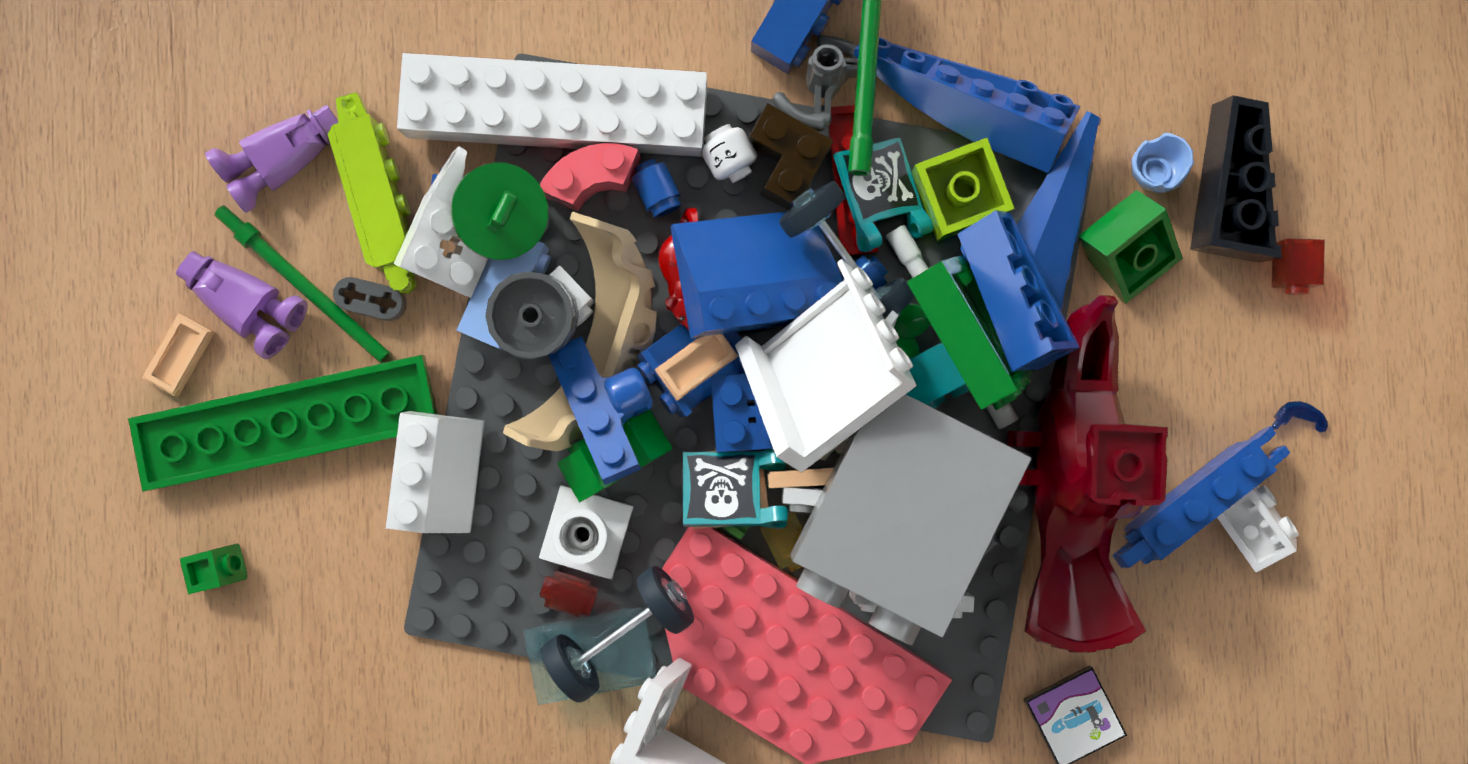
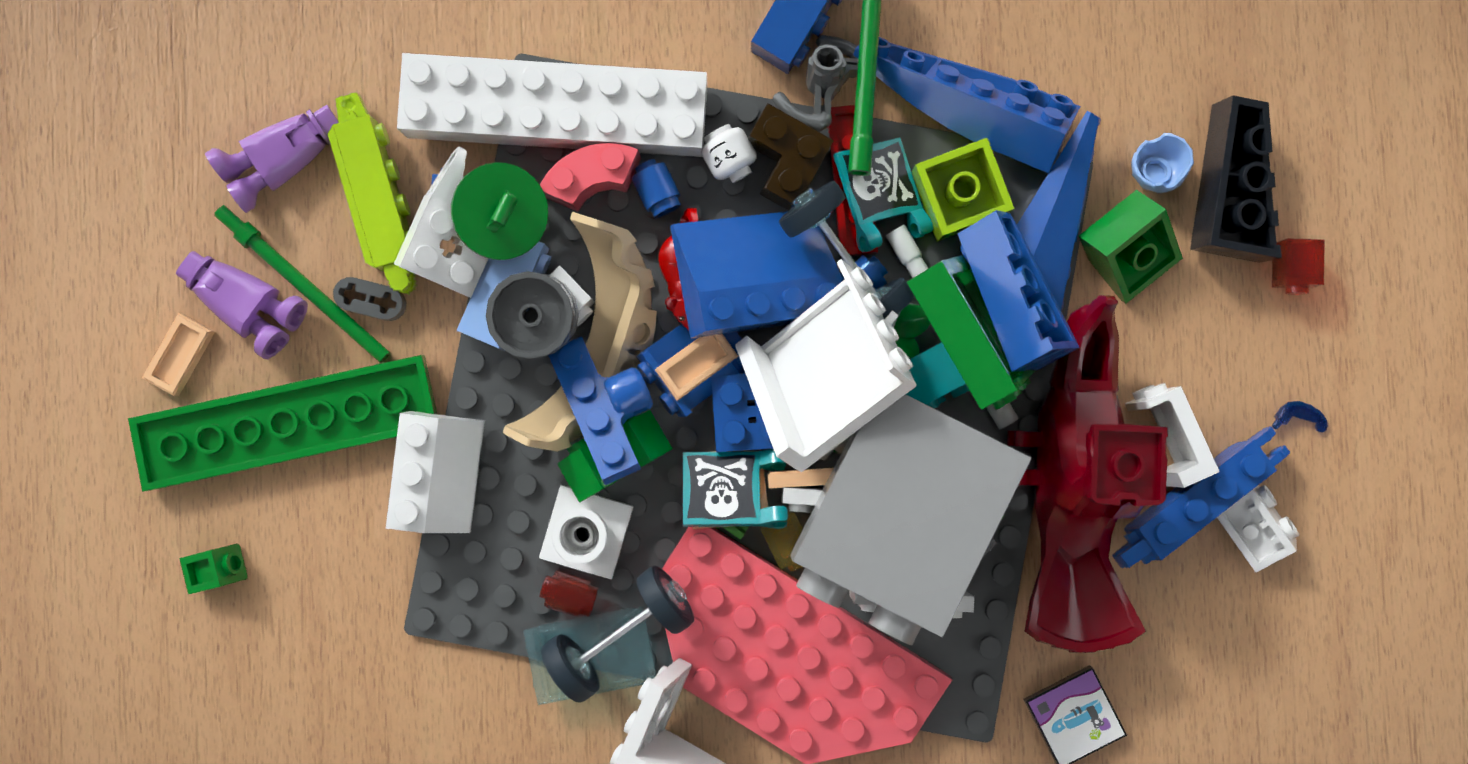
(1184, 440): none -> white panel

